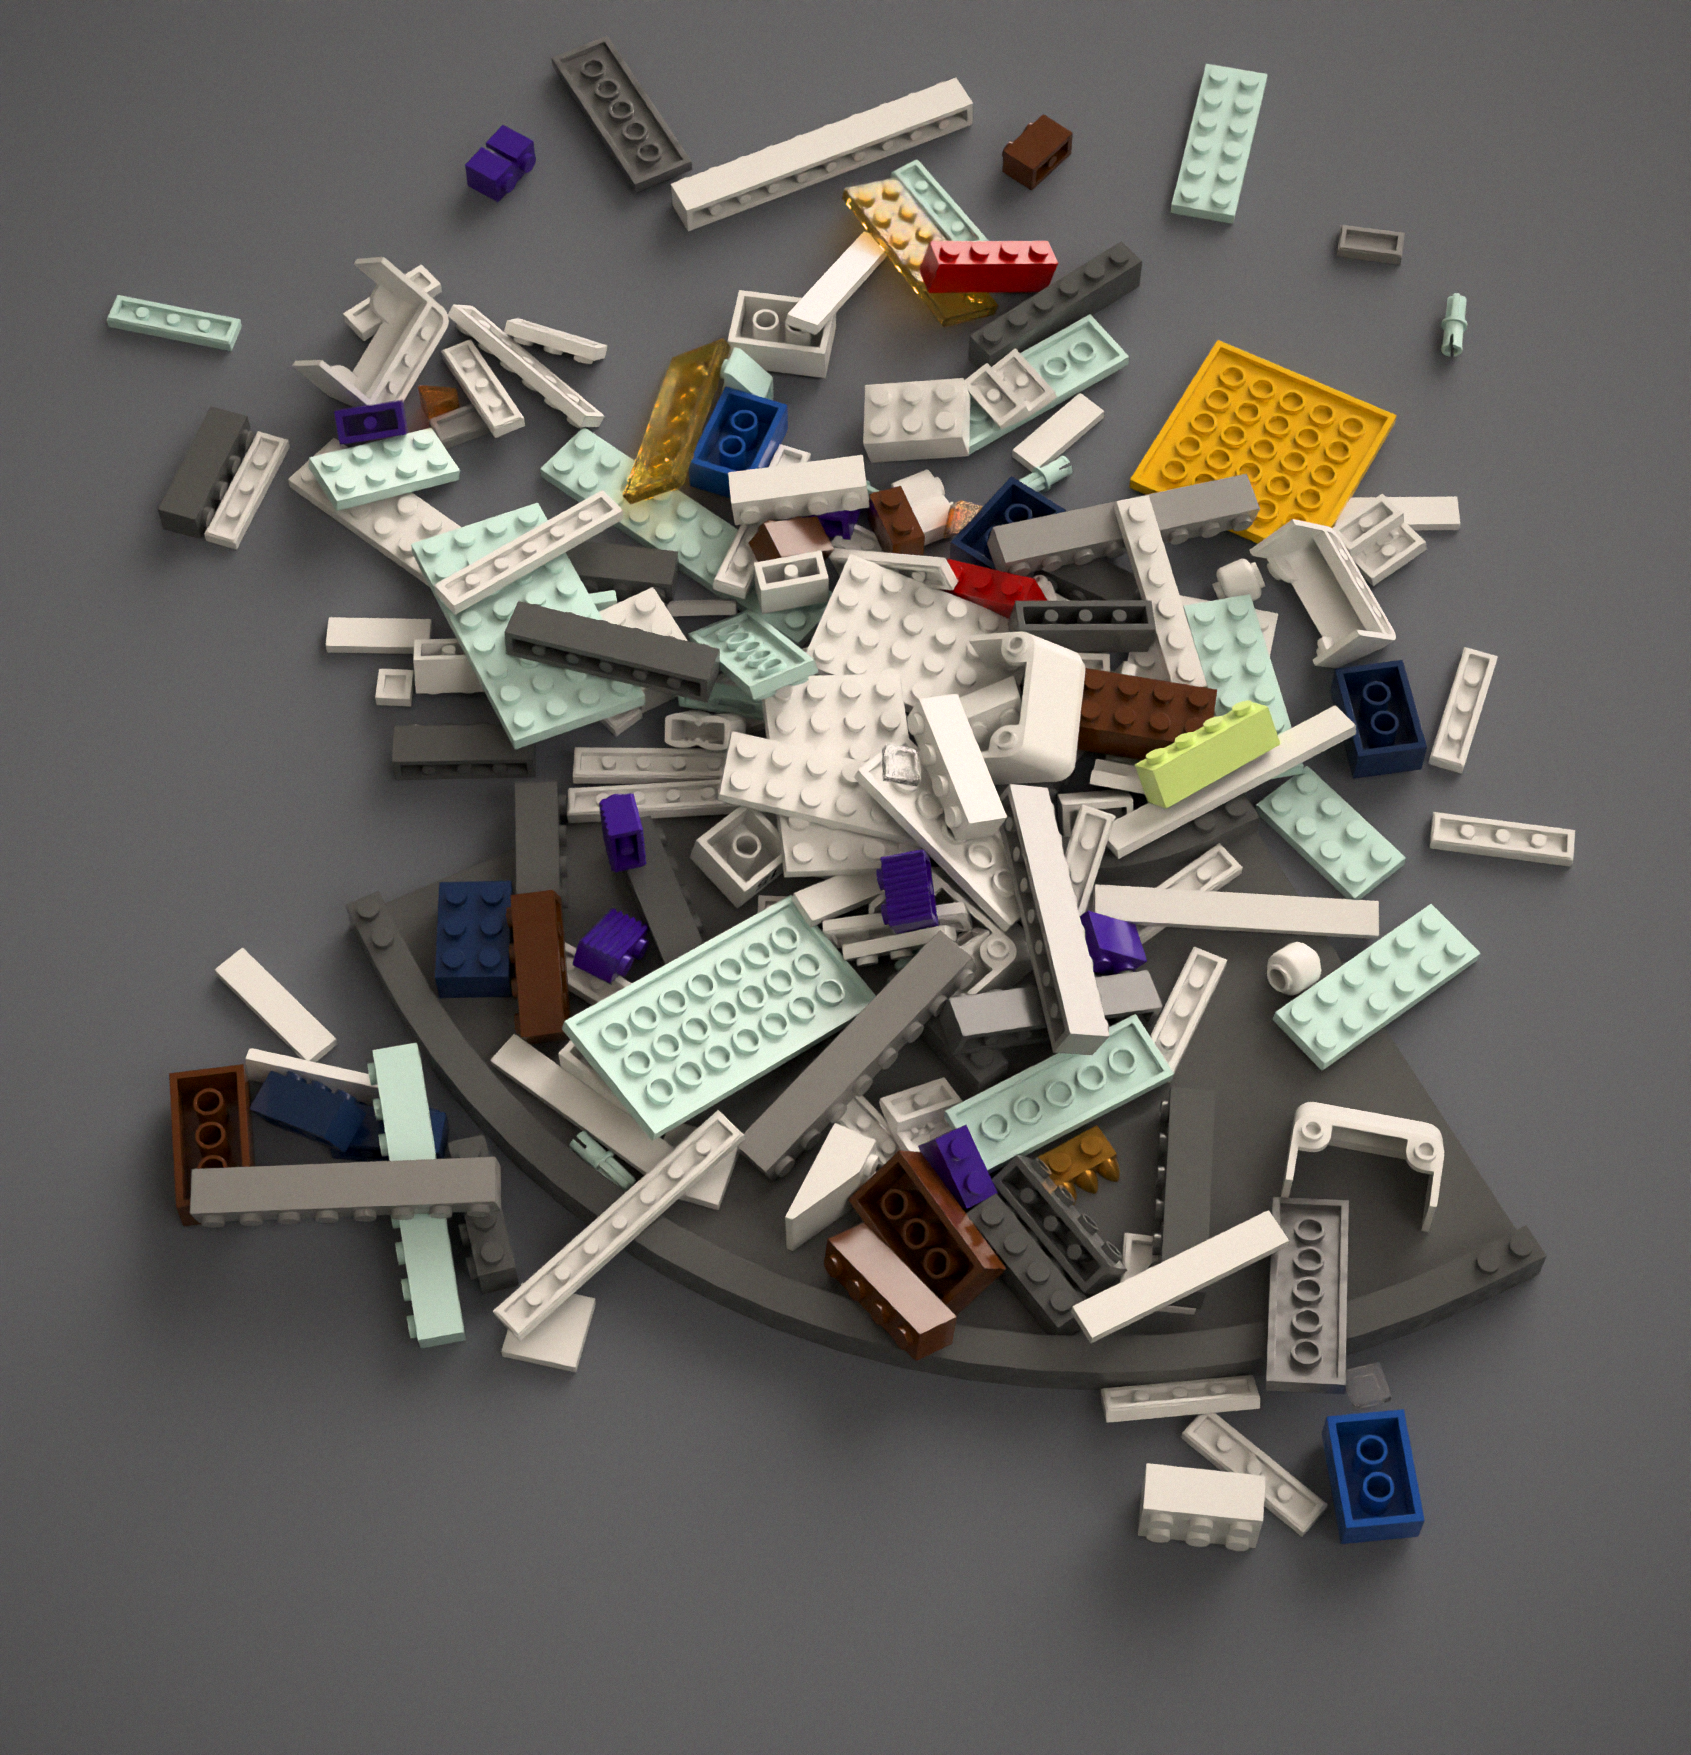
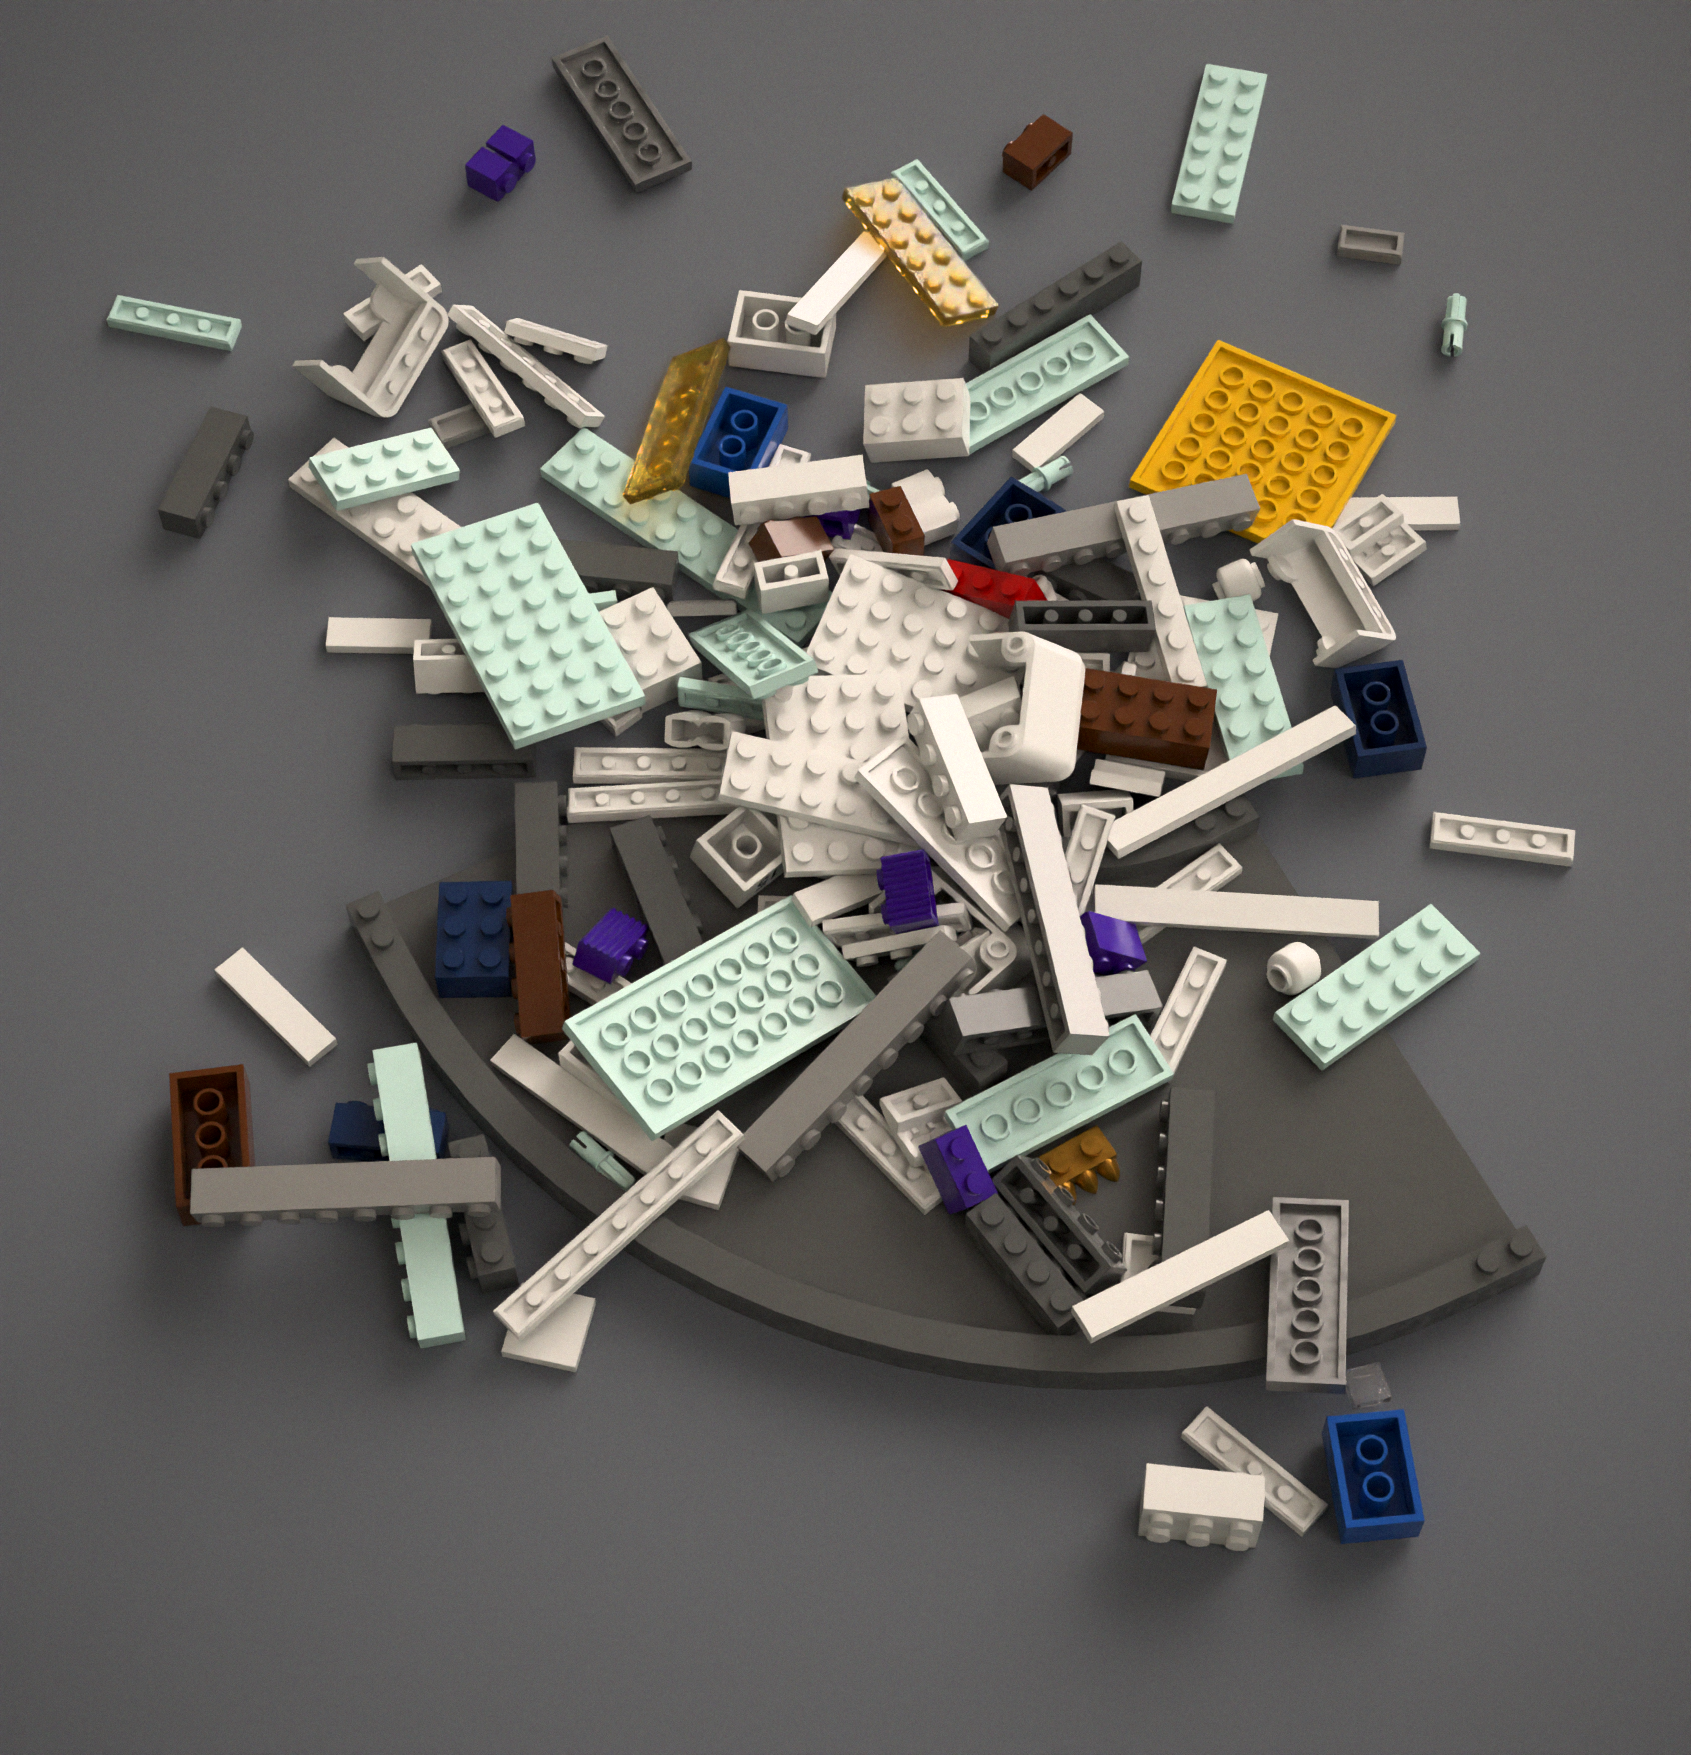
(247, 490): white tile -> none
(308, 1109): dark blue brick -> none
(355, 1083): white tile -> none
(371, 422): dark purple brick -> none
(395, 687): white plate -> none
(437, 400): clear orange slope -> none
(528, 552): white plate -> none
(612, 651): dark grey brick -> none
(622, 832): dark purple brick -> none
(746, 375): light aqua slope -> none
(821, 154): white brick -> none
(837, 1173): white slope -> none
(889, 1291): brick -> none
(901, 765): clear tile -> none
(927, 1229): reddish brown brick -> none
(959, 516): clear orange slope -> none
(987, 266): red brick -> none
(1009, 390): white slope -> none
(1180, 1398): white tile -> none
(1207, 753): yellowish green brick -> none
(1323, 1124): white windscreen -> none
(1330, 834): light aqua plate -> none
(1463, 710): white tile -> none

